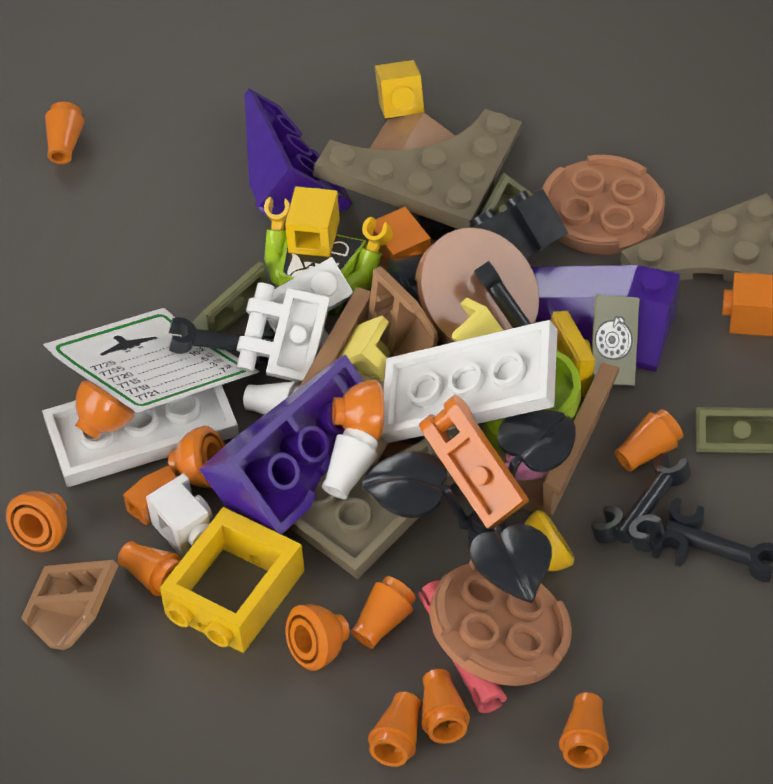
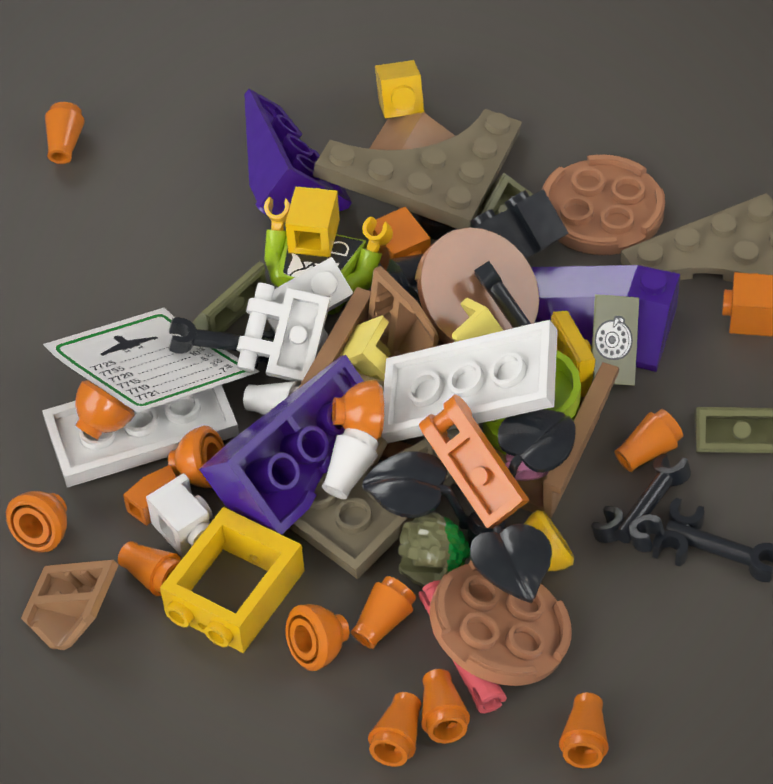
(431, 548): none -> olive piece

